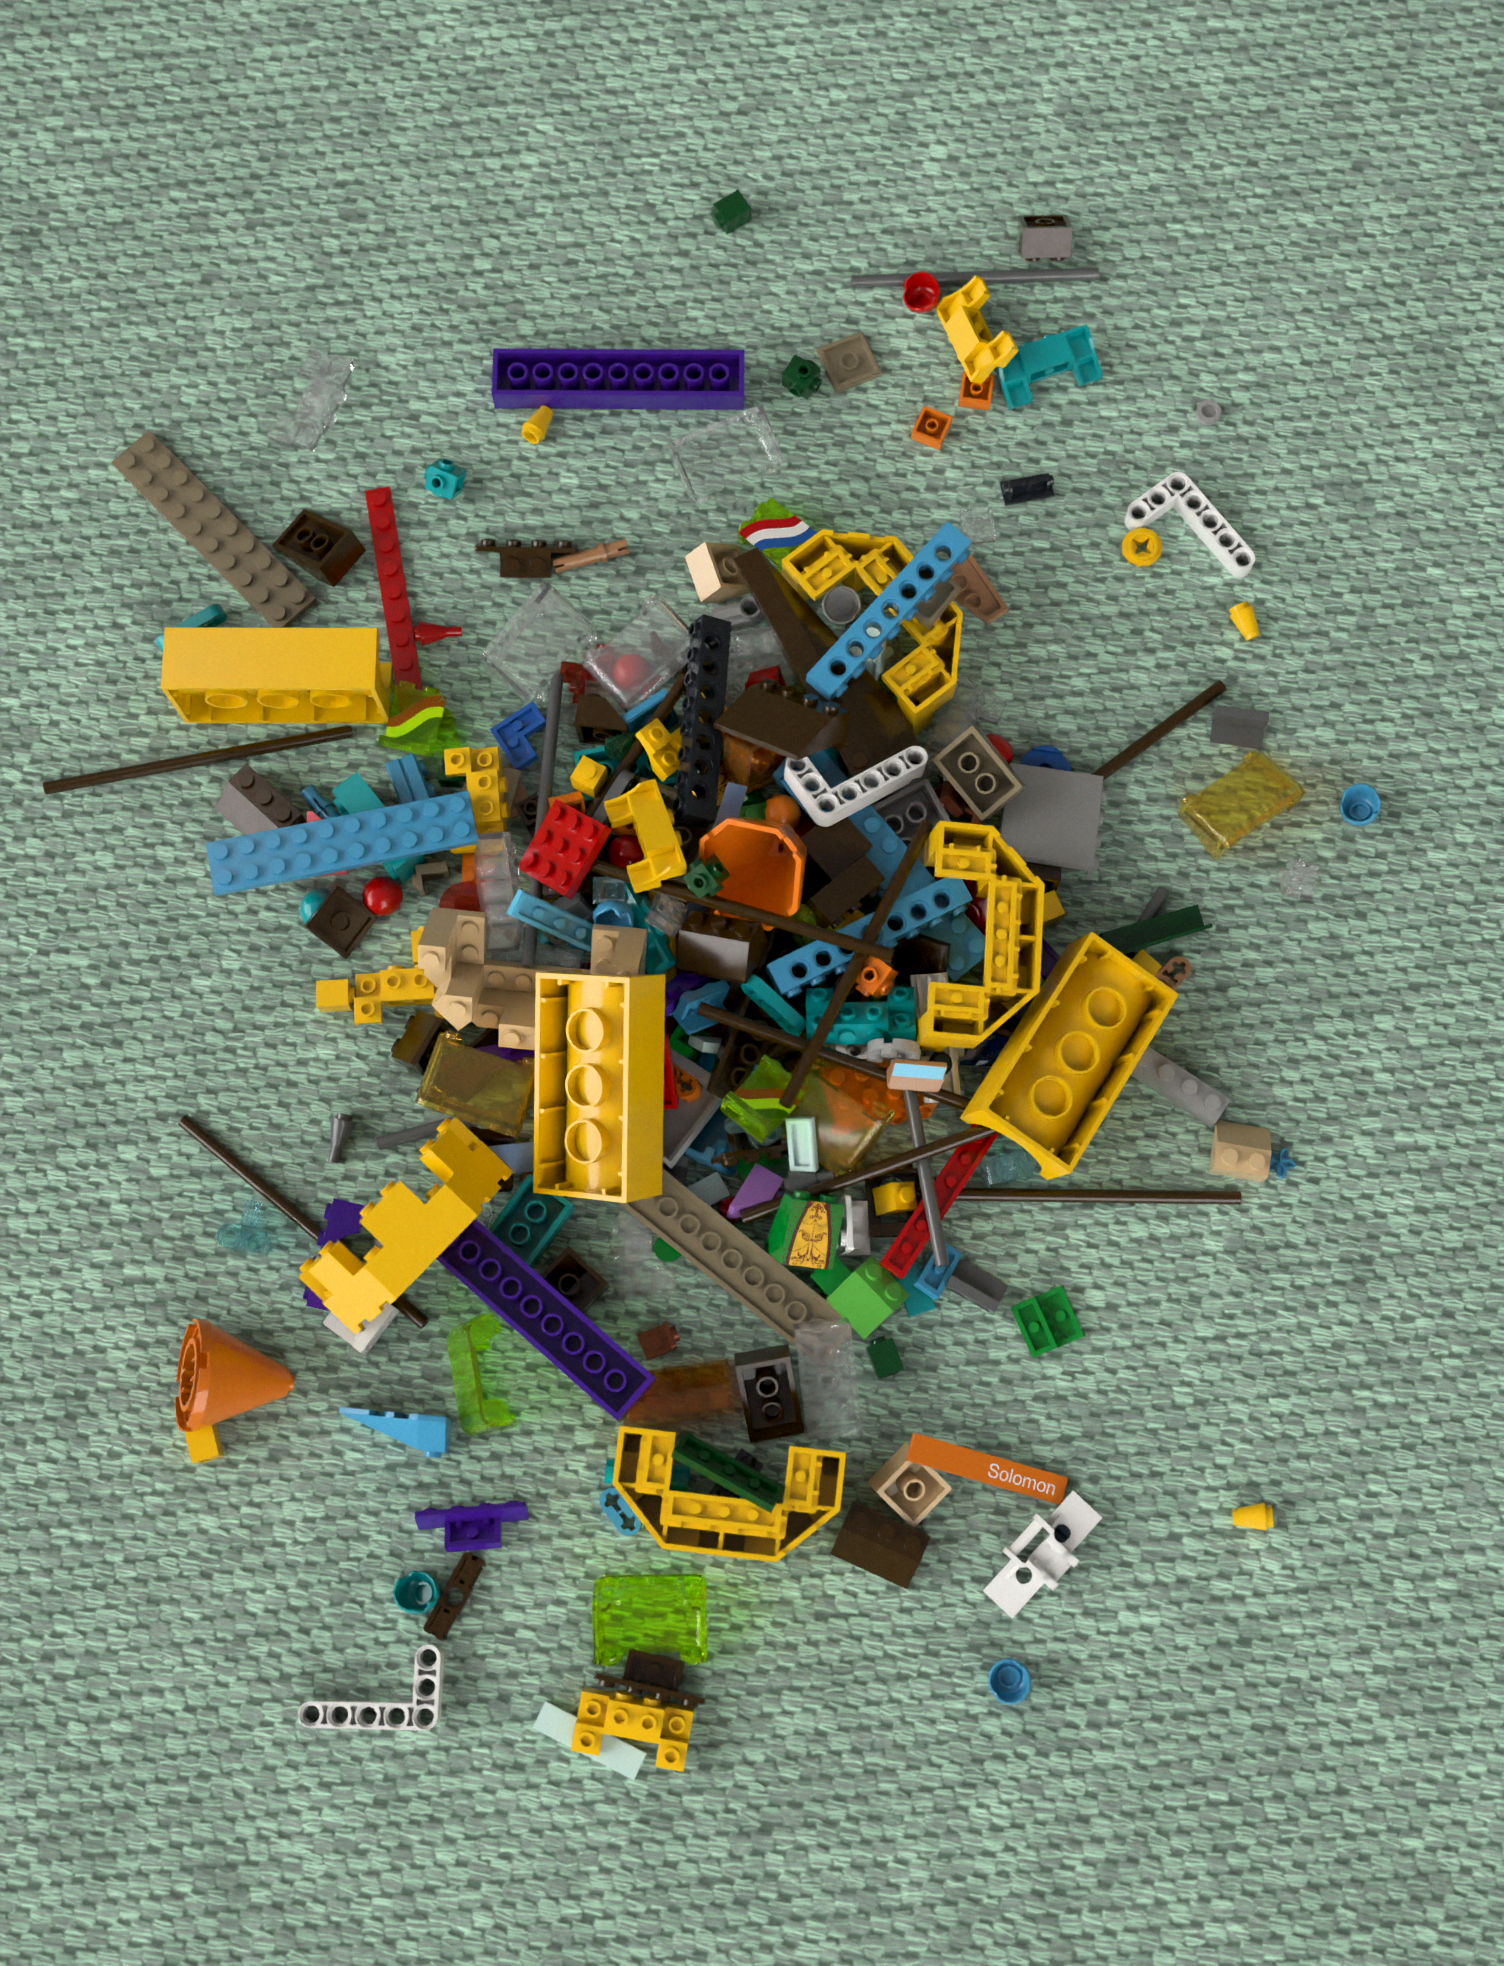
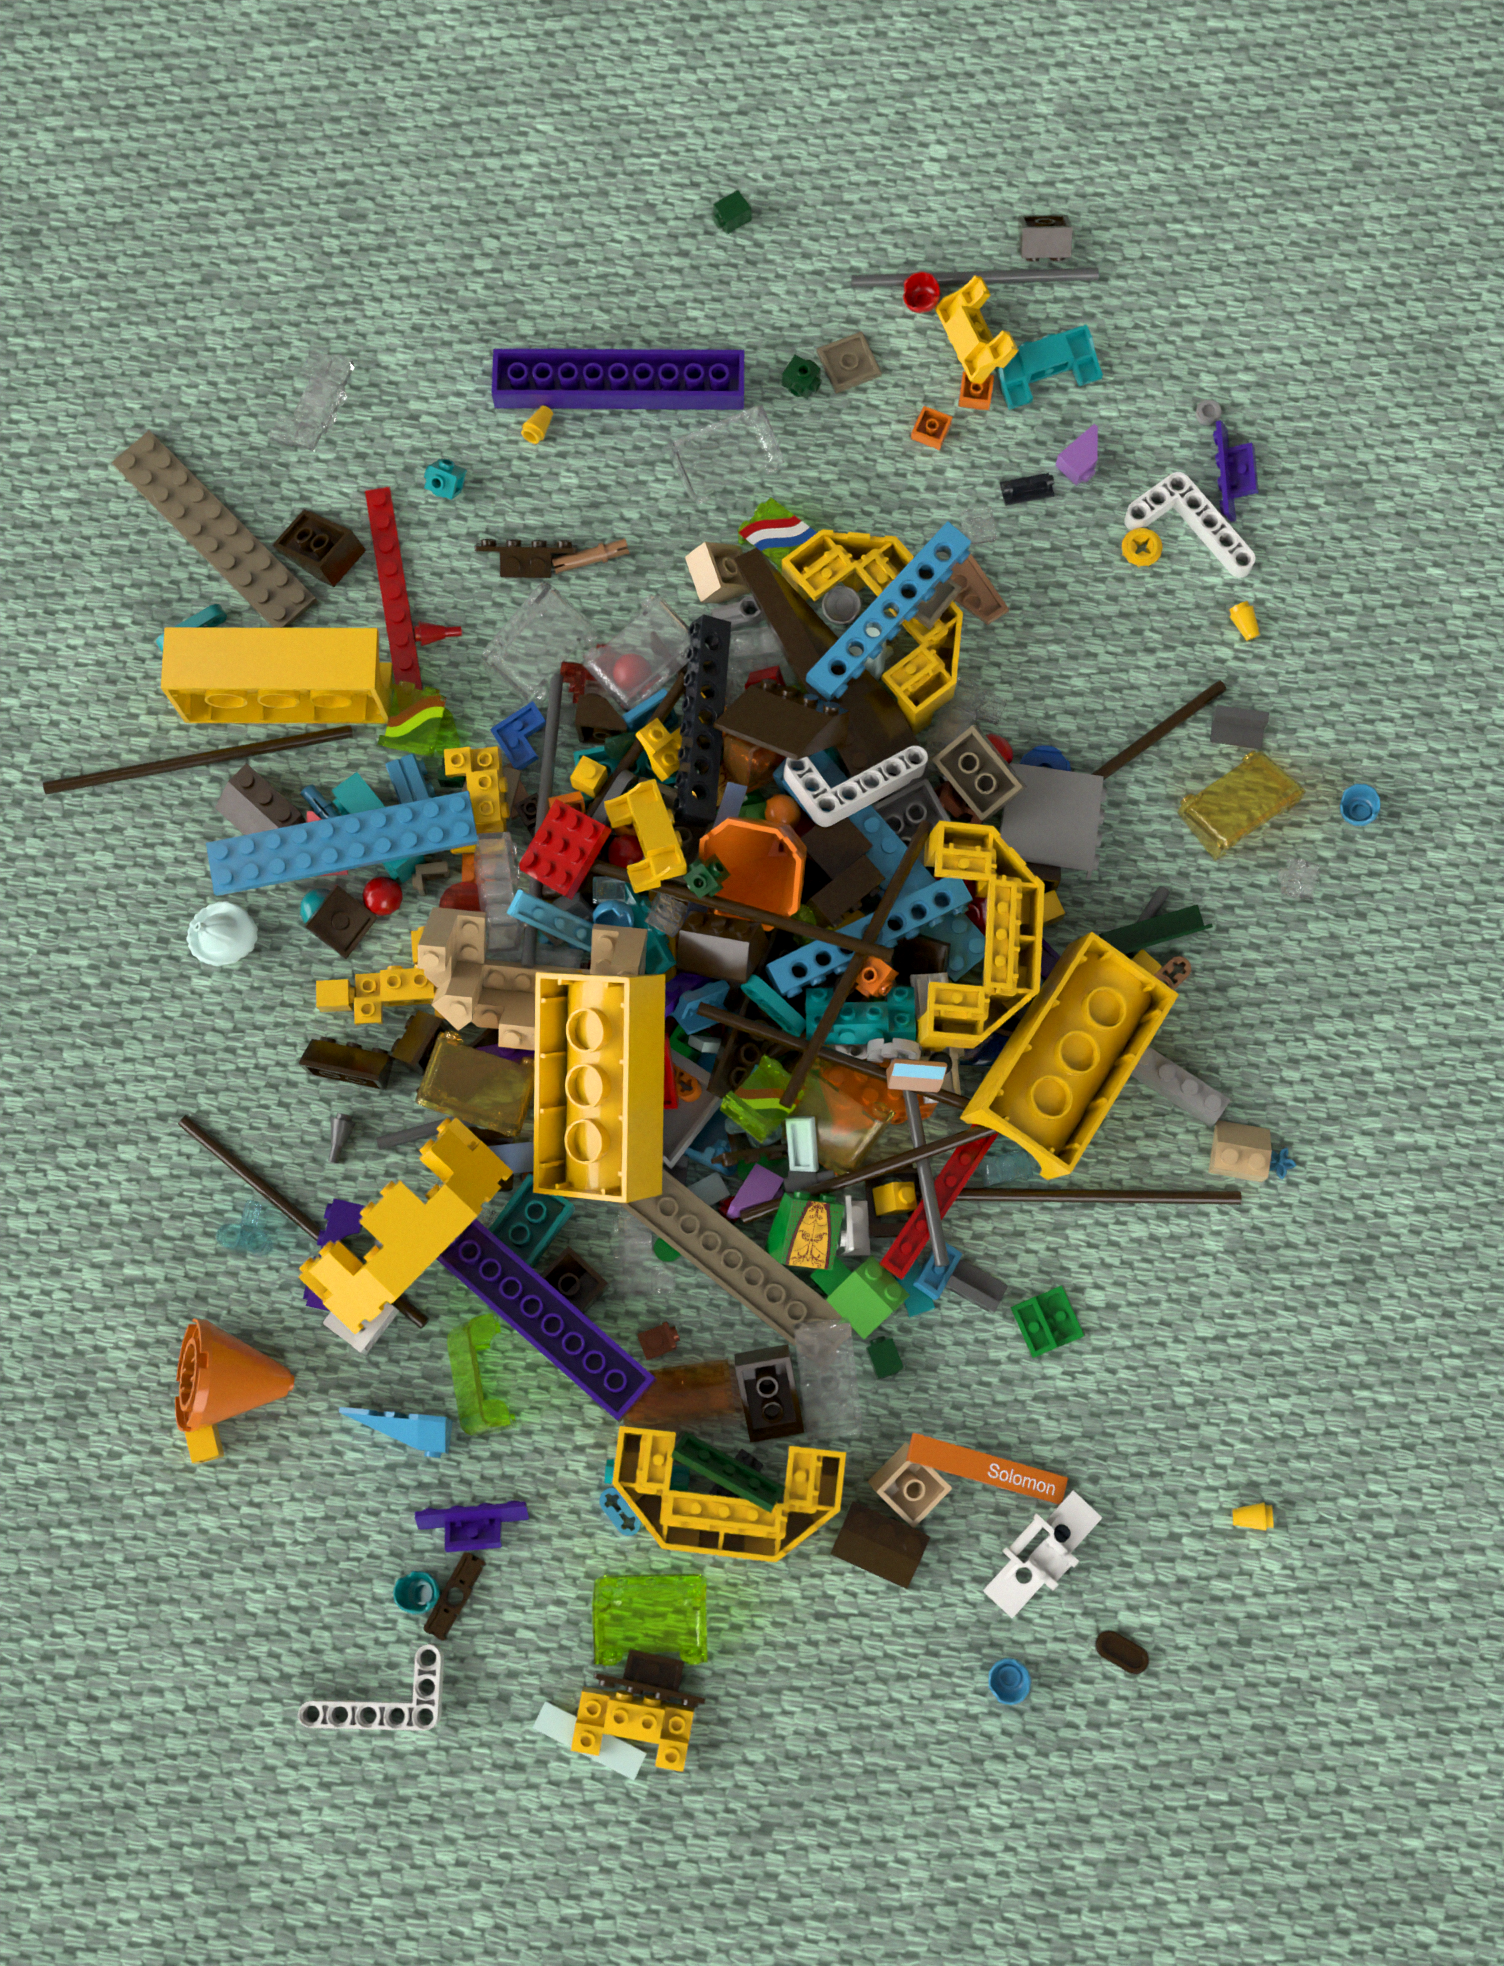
(222, 934): none -> light aqua piece
(347, 1063): none -> dark brown slope
(1080, 457): none -> medium lavender slope
(1121, 1652): none -> dark brown tile
(1236, 470): none -> dark purple bracket

